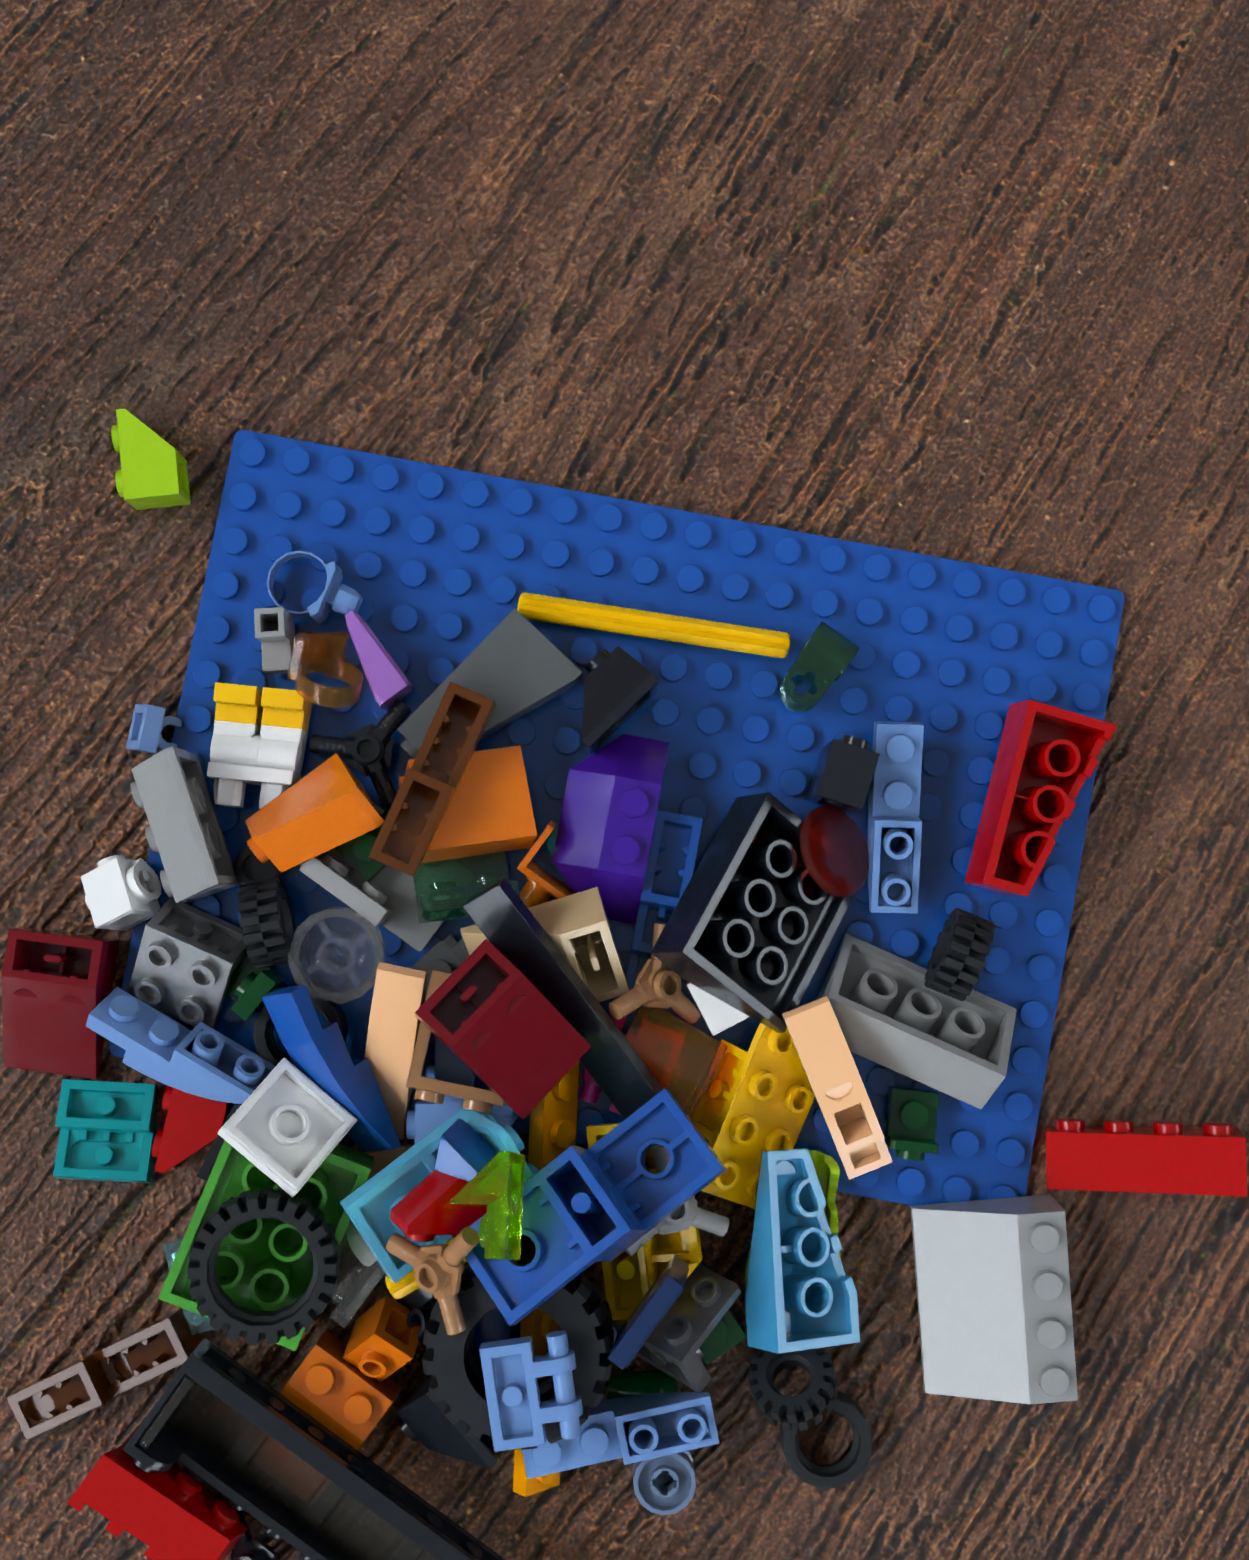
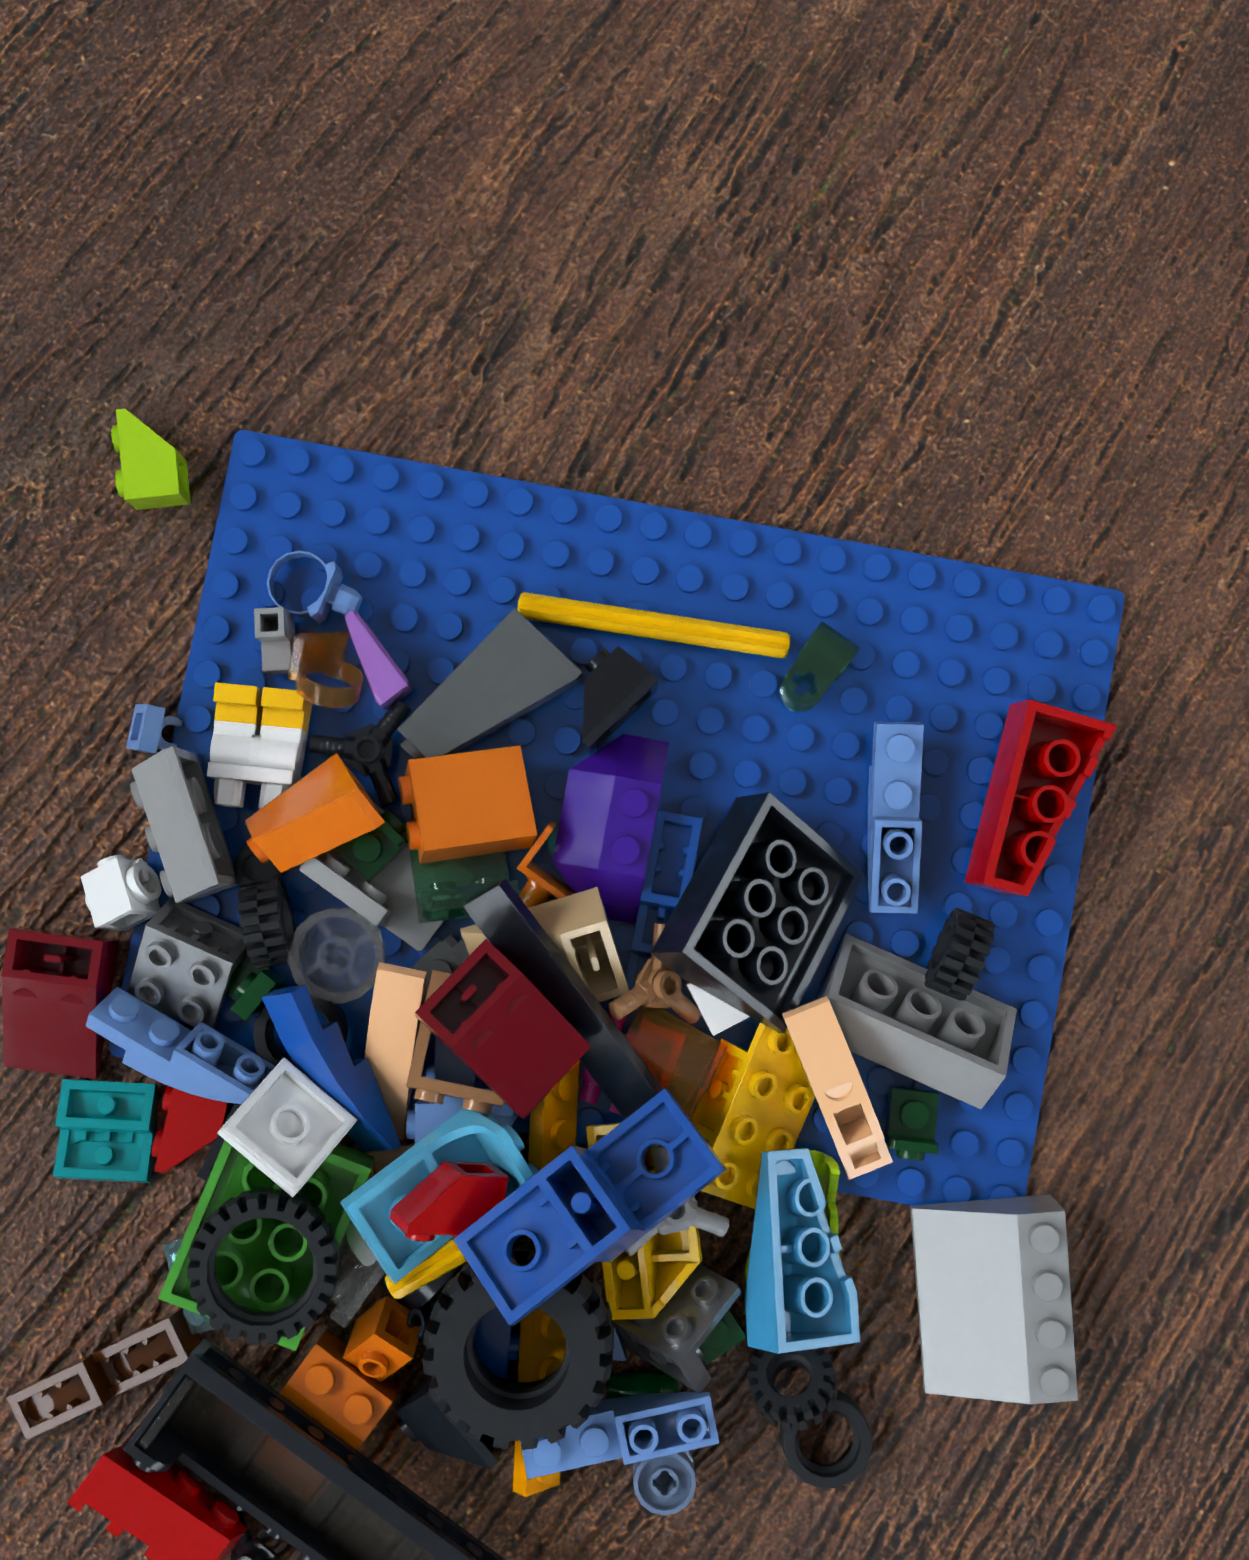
(432, 779): reddish brown slope -> none
(439, 1271): medium nougat piece -> none
(462, 1152): blue slope -> none
(501, 1190): clear neon green slope -> none
(514, 1392): medium blue plate -> none
(649, 1312): dark blue tile -> none
(834, 851): clear red piece -> none
(843, 774): black brick -> none
(1147, 1158): red wedge -> none

